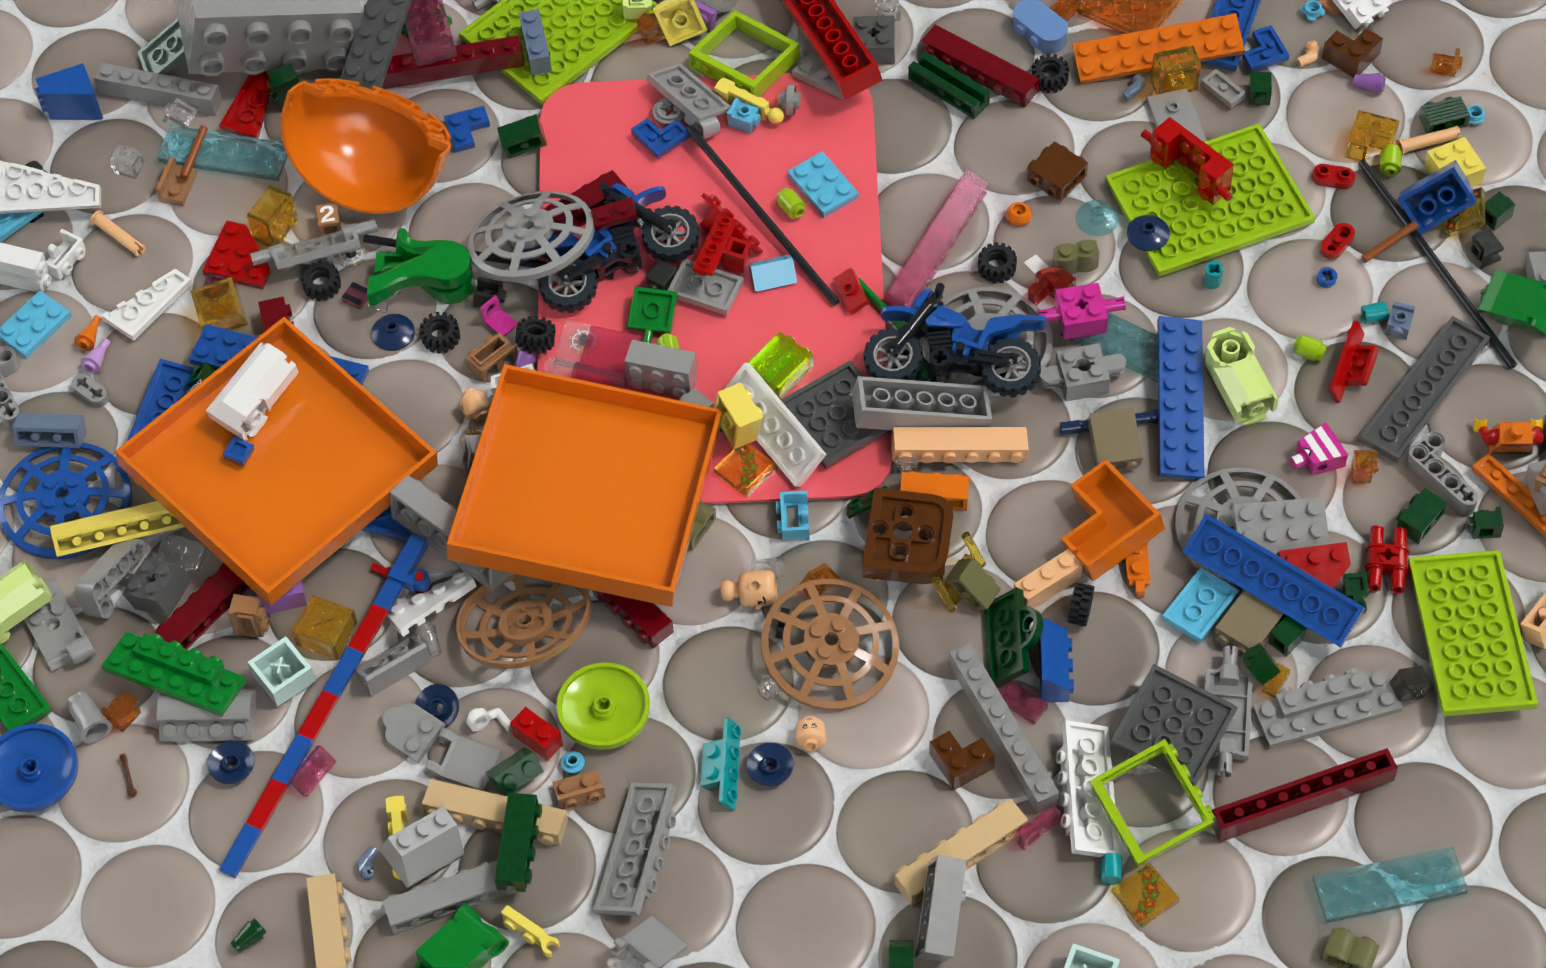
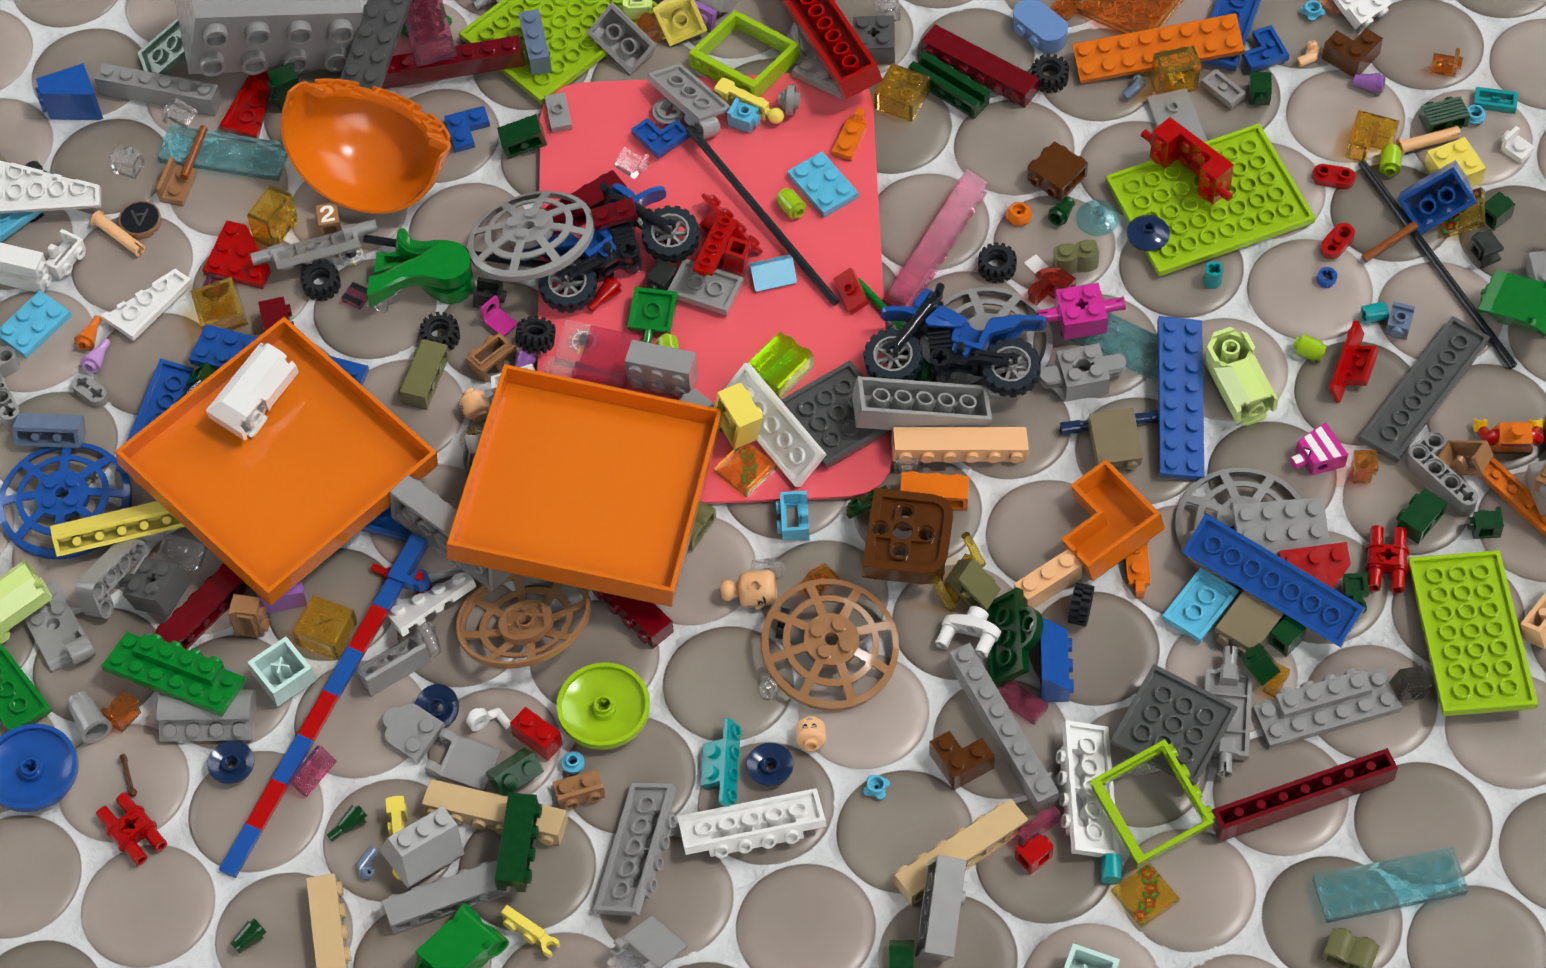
(140, 219): none -> black tile
(141, 826): none -> red pin
(238, 451): blue plate -> none
(352, 818): none -> dark green cone
(396, 338): dark blue dish -> none
(424, 374): none -> olive brick
(558, 112): none -> light grey plate
(608, 290): none -> red cone
(622, 39): none -> light grey slope
(631, 163): none -> clear bracket
(752, 824): none -> white plate
(850, 136): none -> orange hinge
(876, 780): none -> medium azure plate
(901, 92): none -> clear yellow brick
(971, 624): none -> white connector
(1034, 853): none -> red brick
(1060, 212): none -> dark green cone
(1457, 452): none -> medium nougat window
(1495, 102): none -> teal tile
(1516, 146): none -> white bracket

